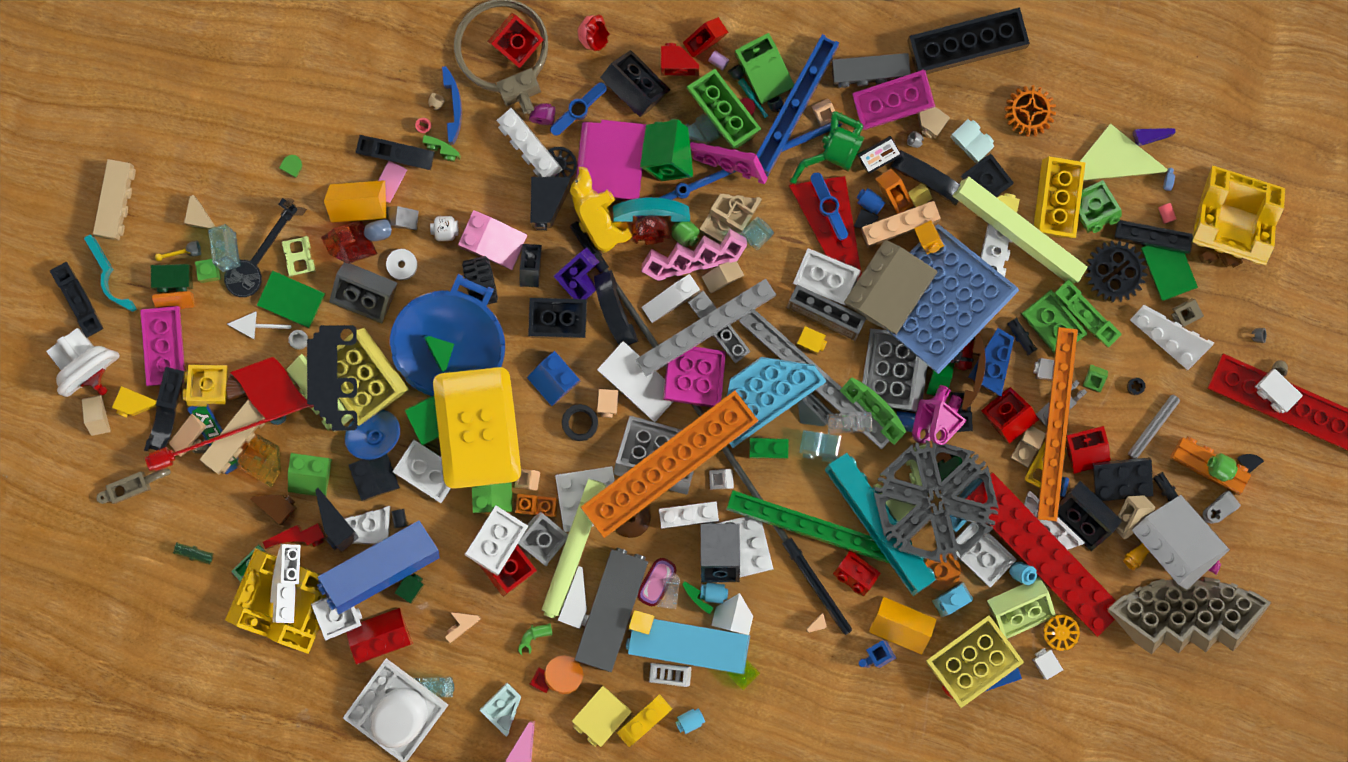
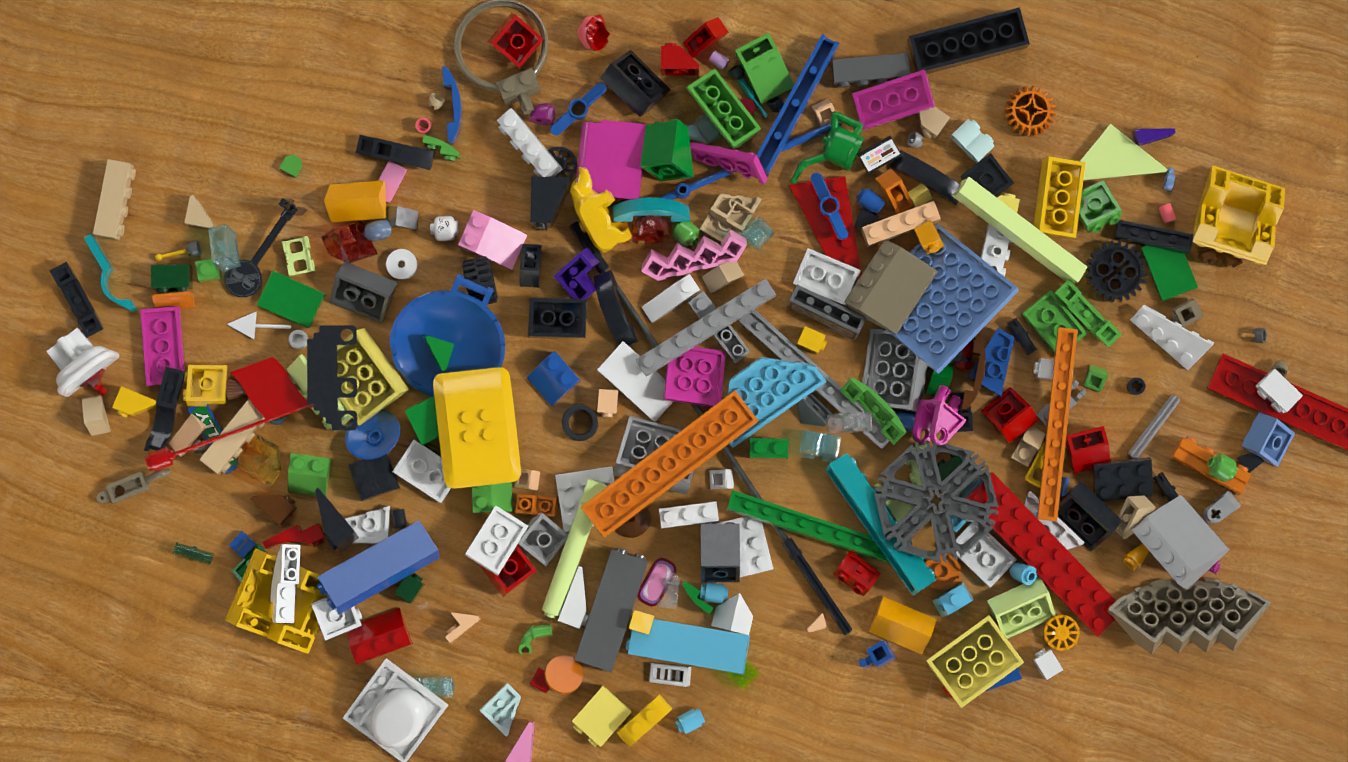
(242, 544): none -> blue tile
(1268, 439): none -> medium blue slope

